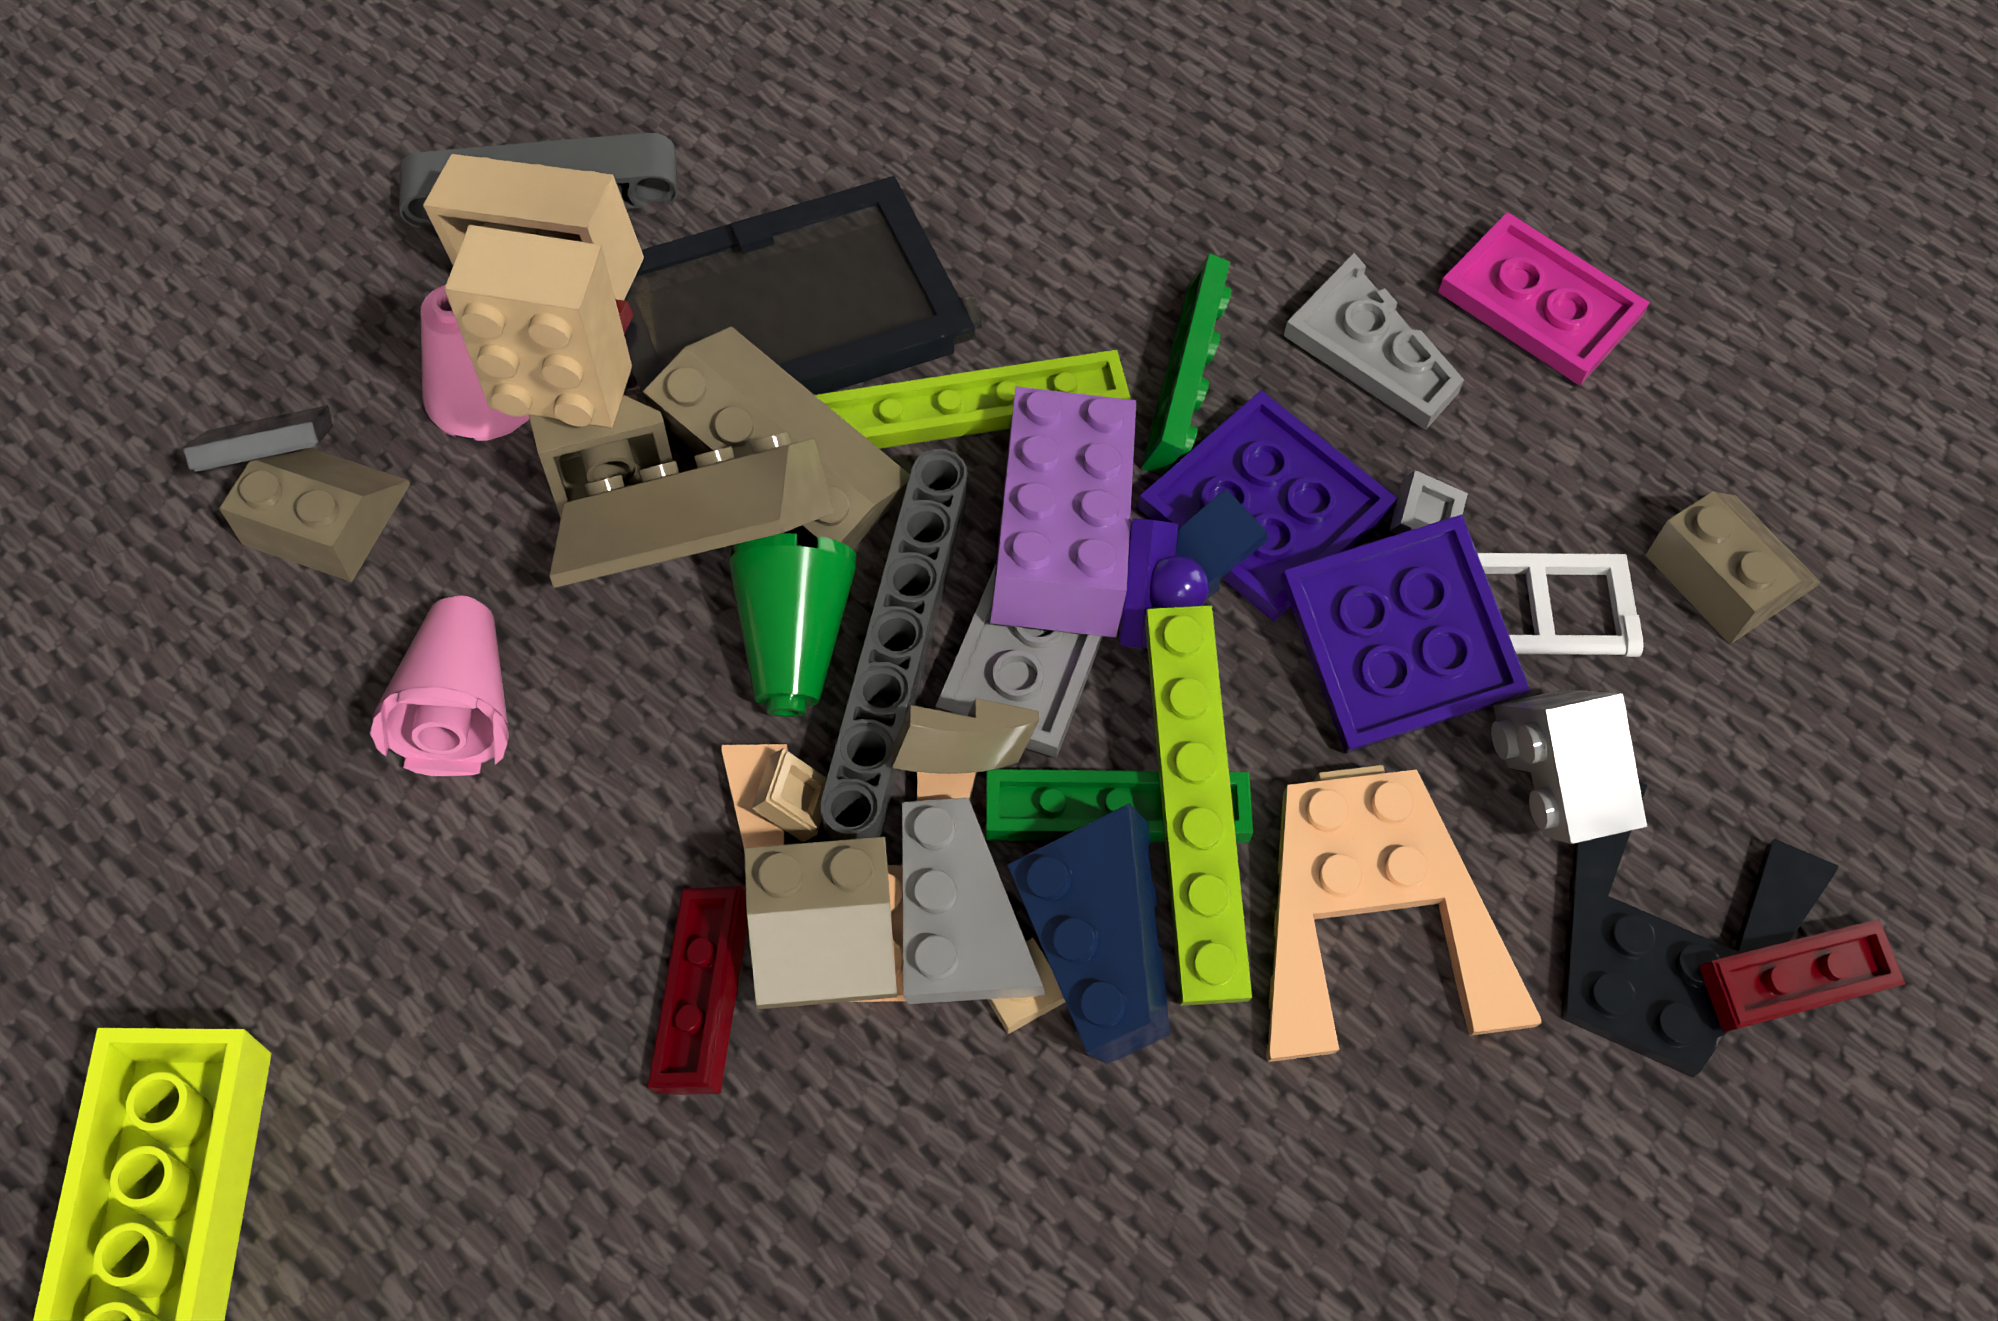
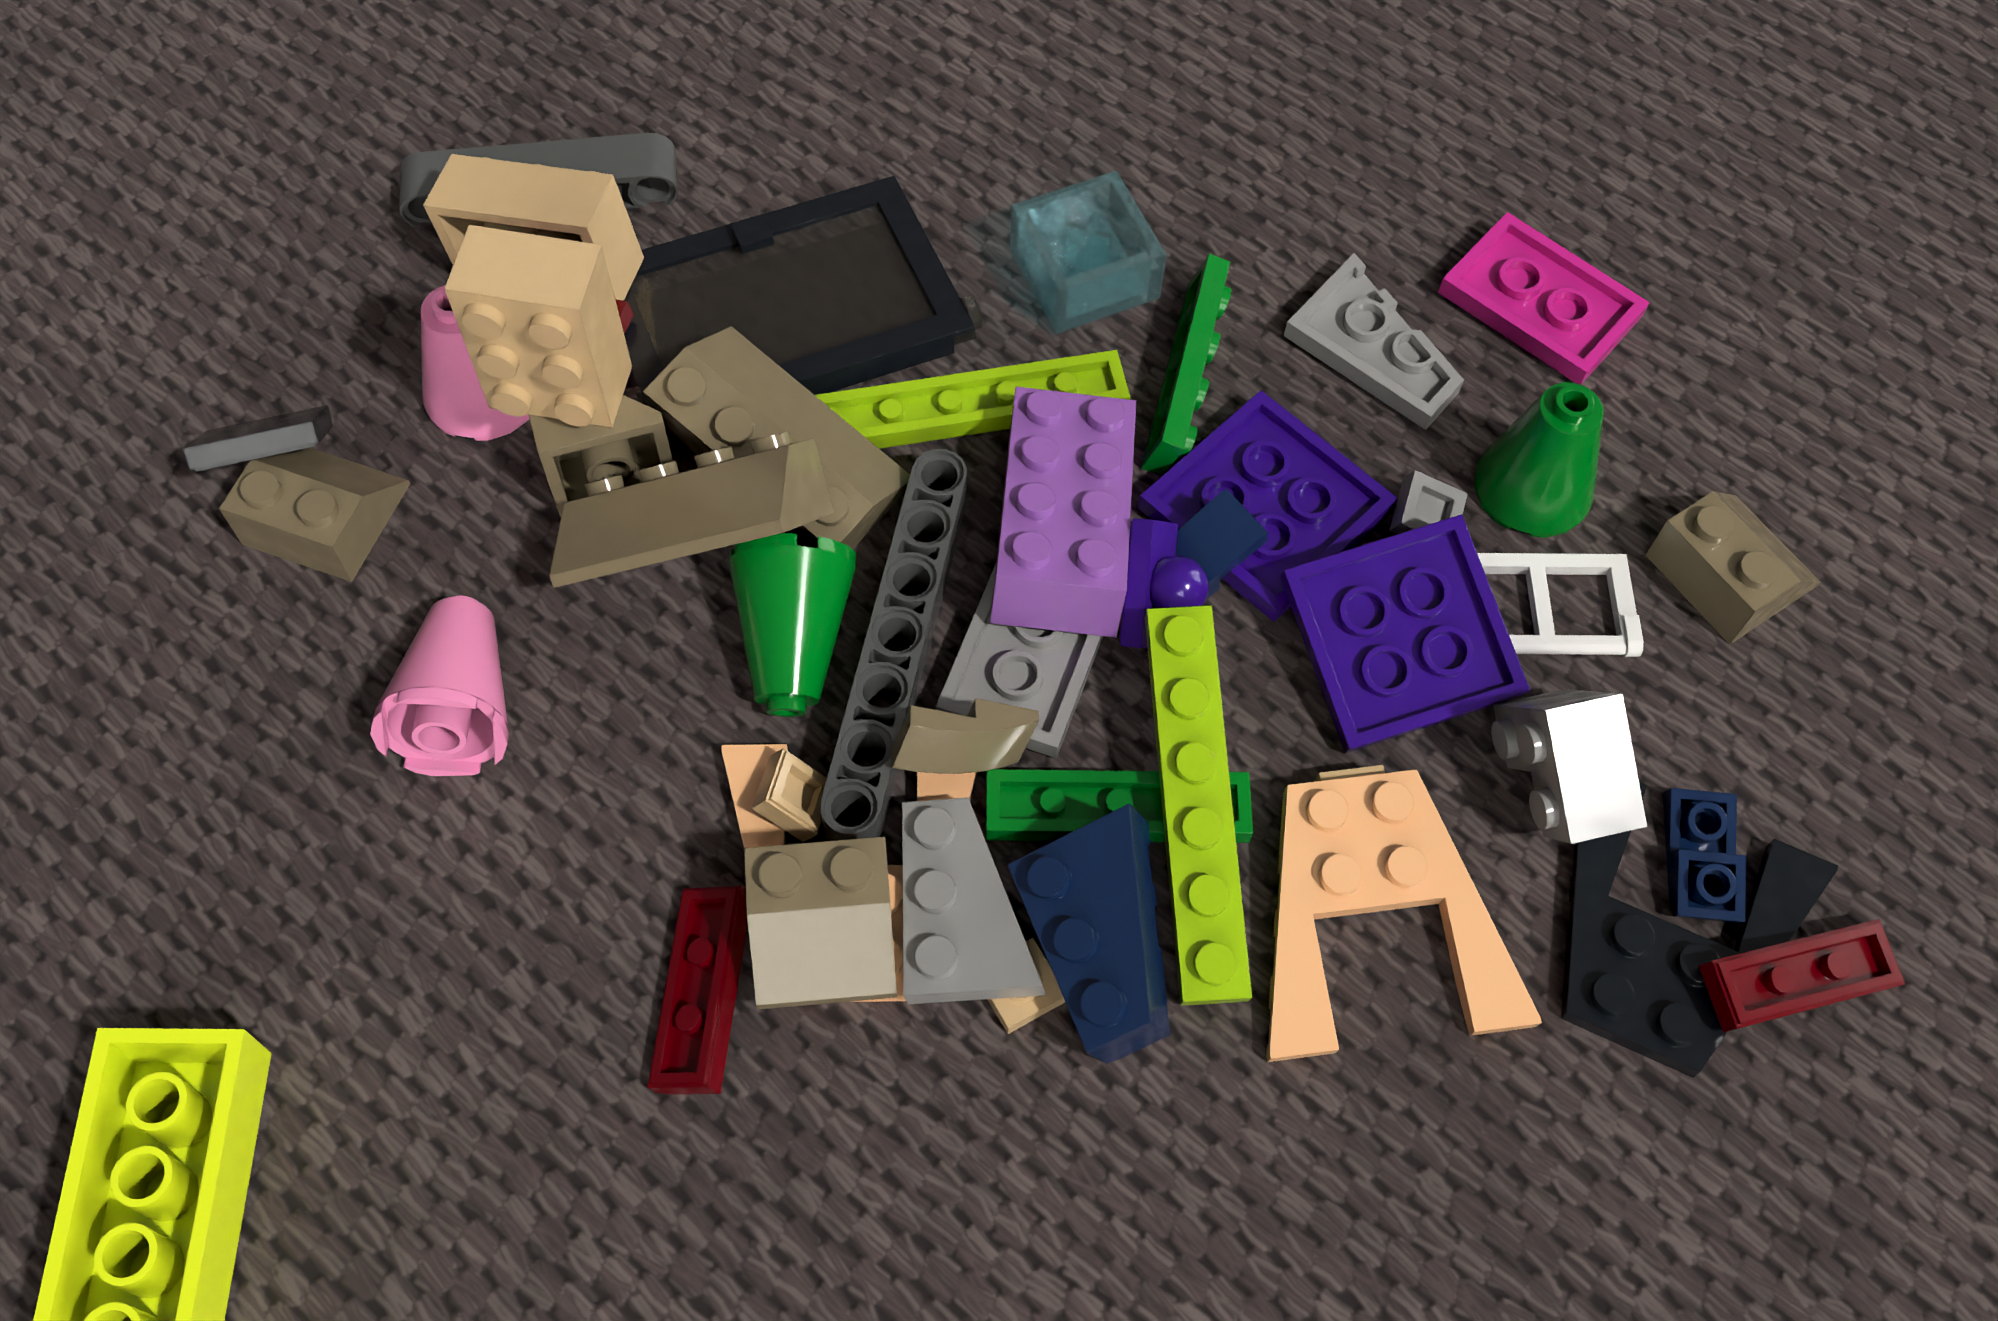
(1086, 251): none -> clear light blue brick
(1544, 463): none -> green cone
(1701, 855): none -> dark blue slope

